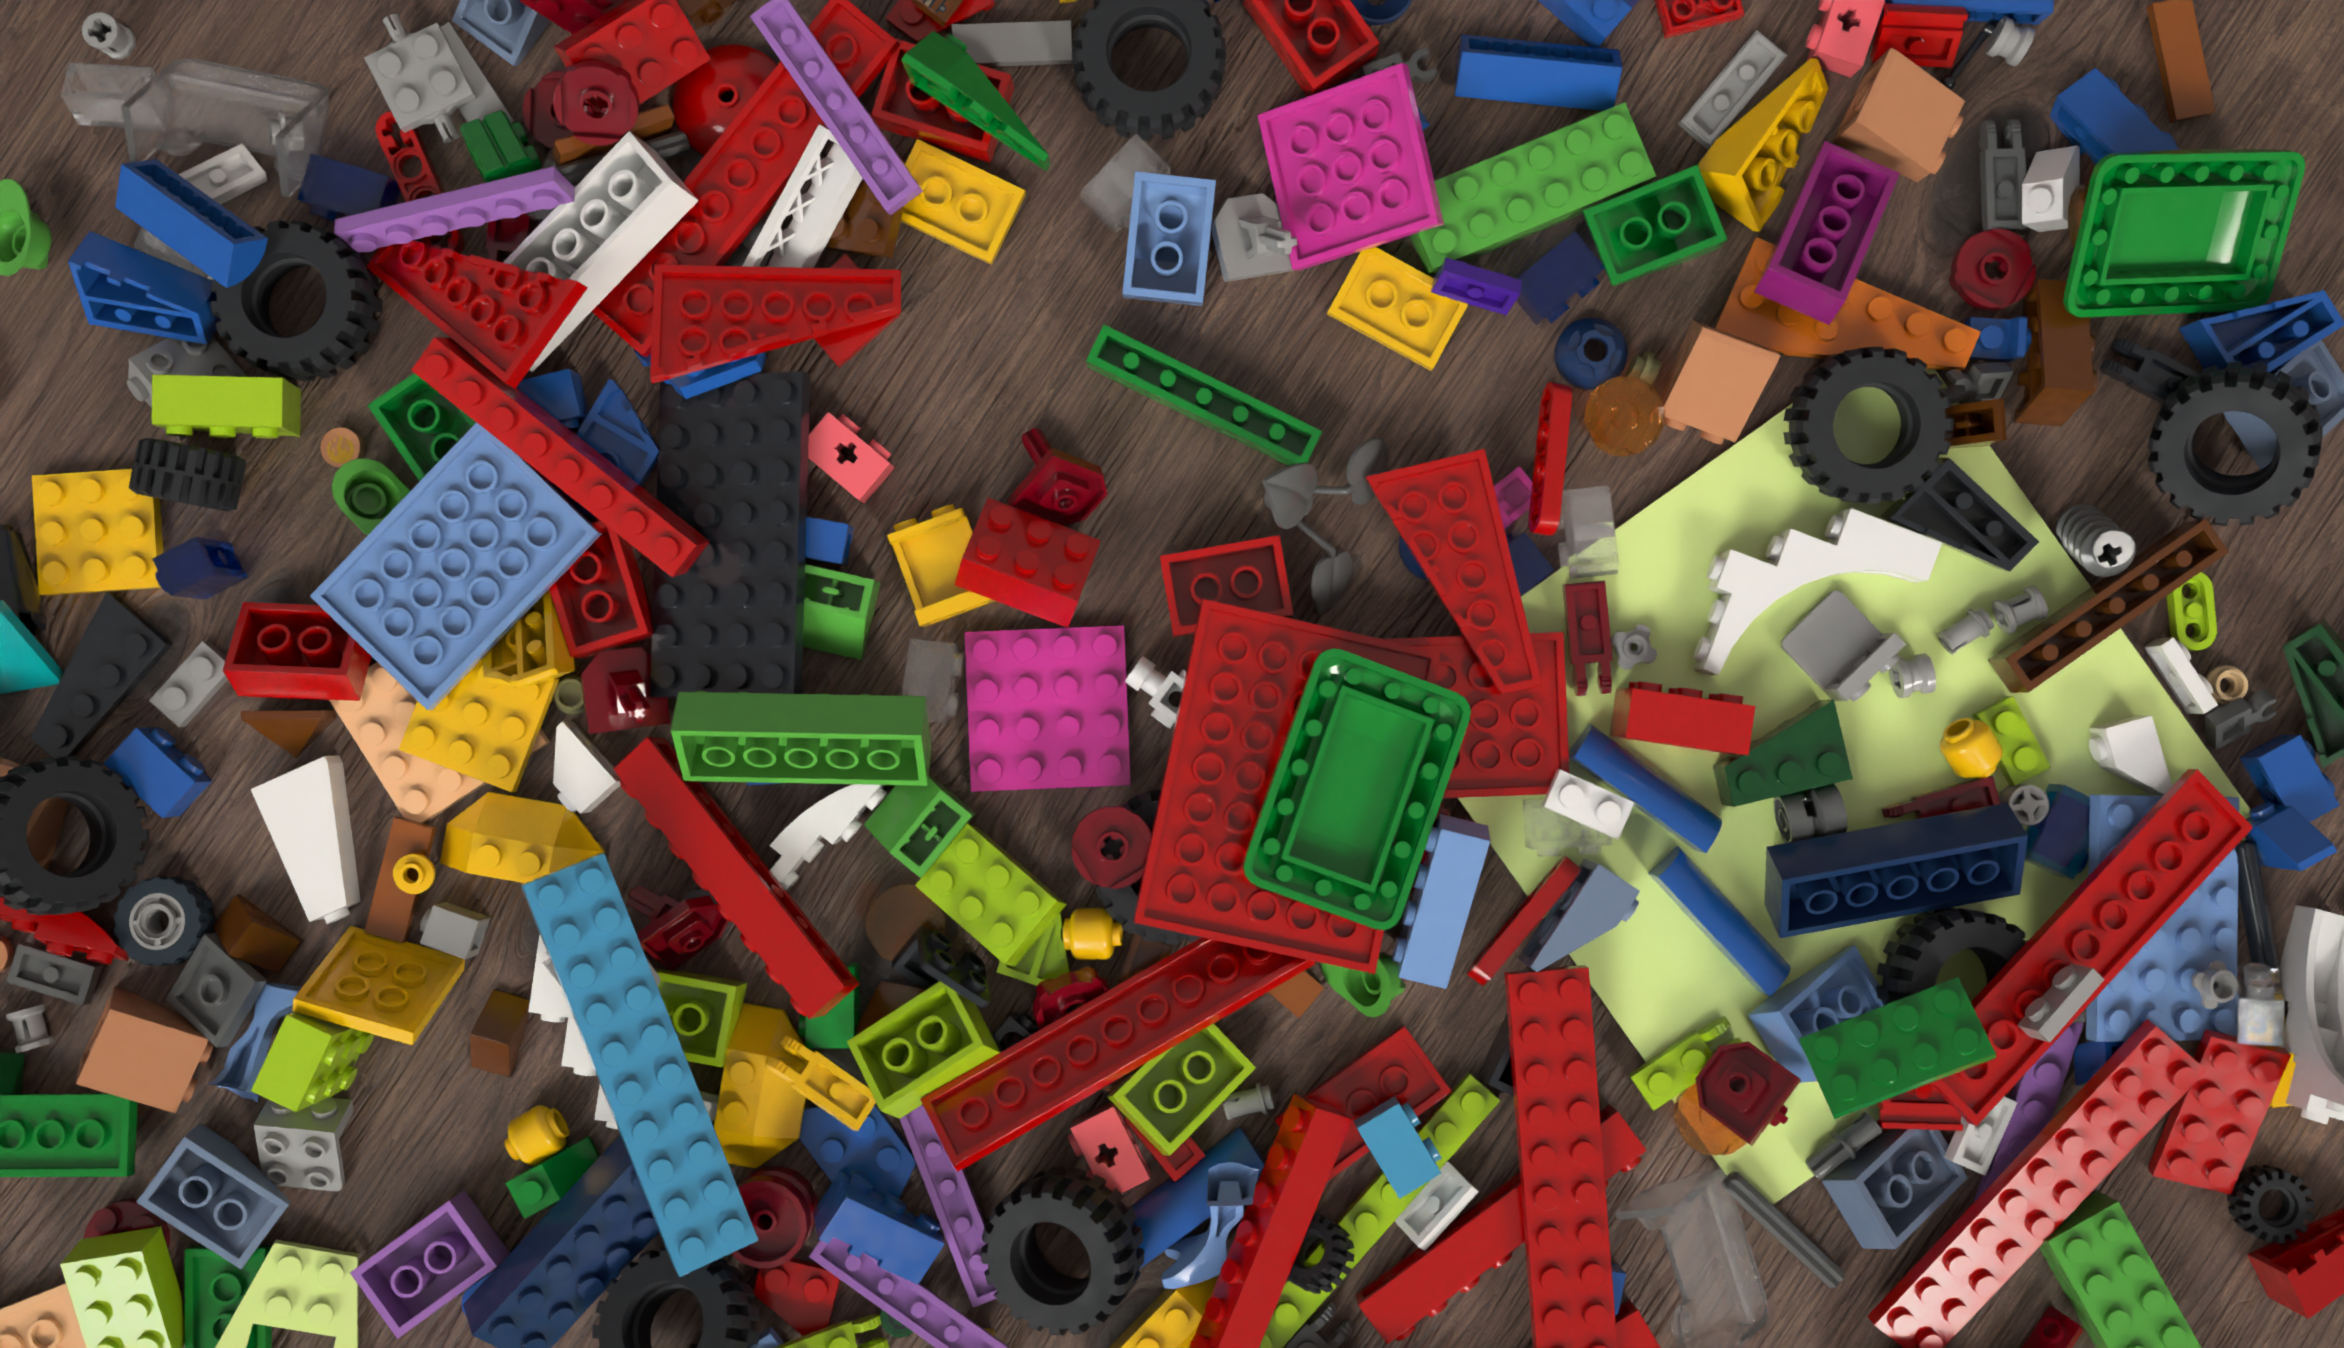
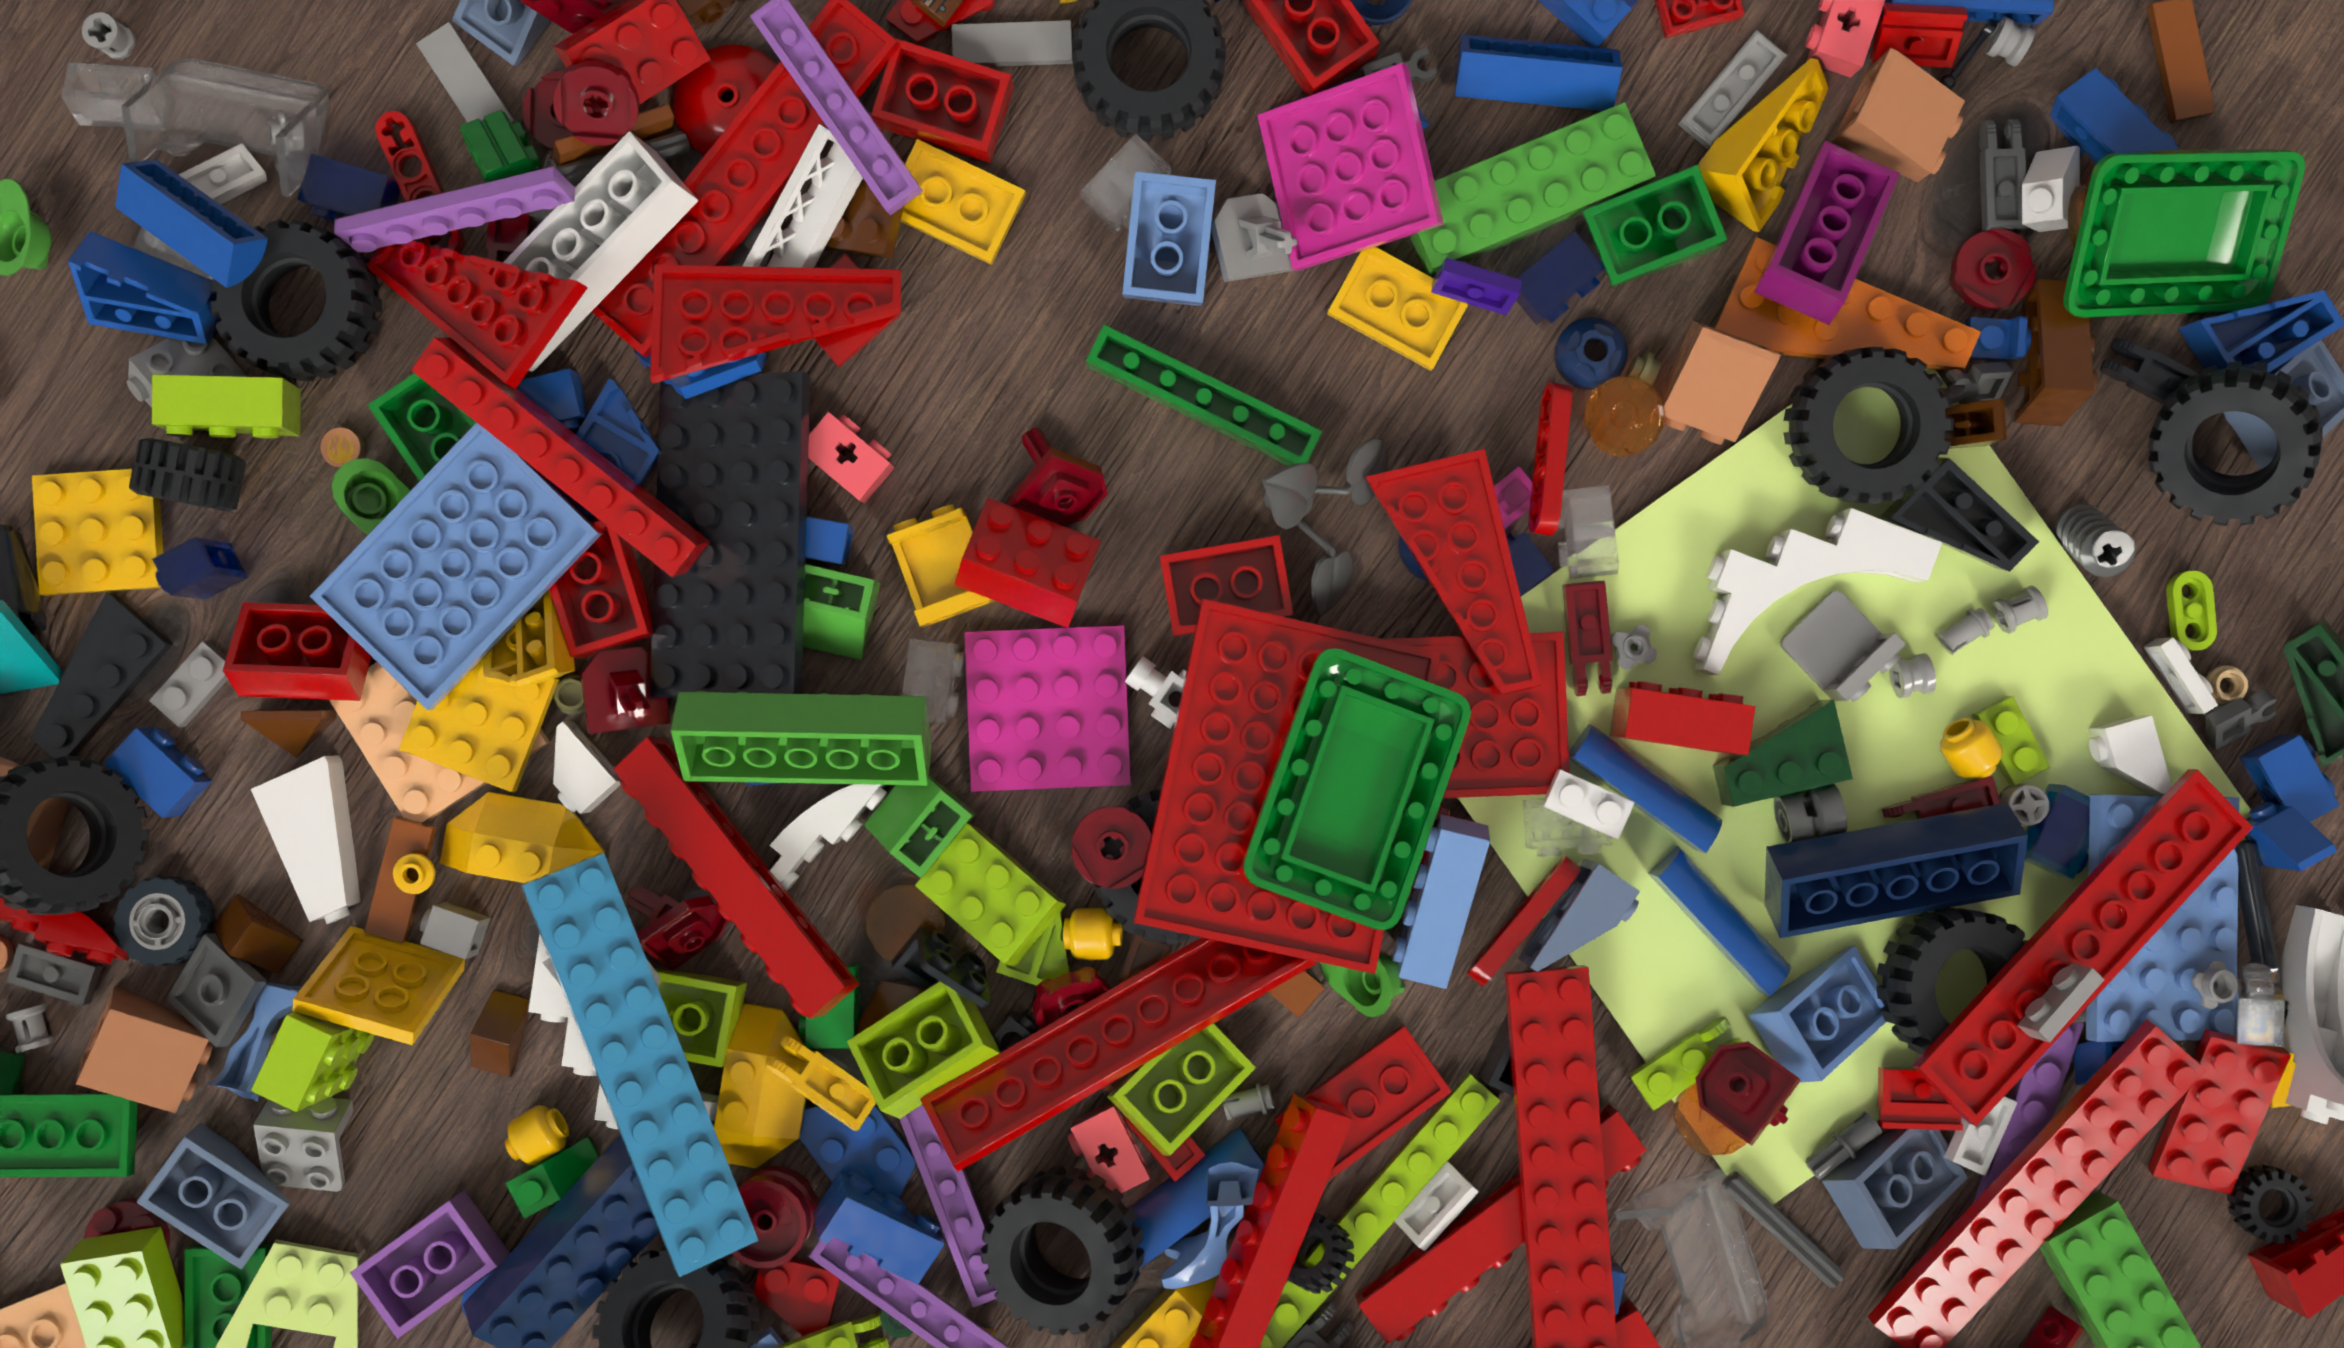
(420, 78): light grey plate -> none
(953, 78): green wedge -> none
(1398, 1147): dark azure brick -> none
(1897, 1048): green plate -> none
(2108, 606): reddish brown brick -> none

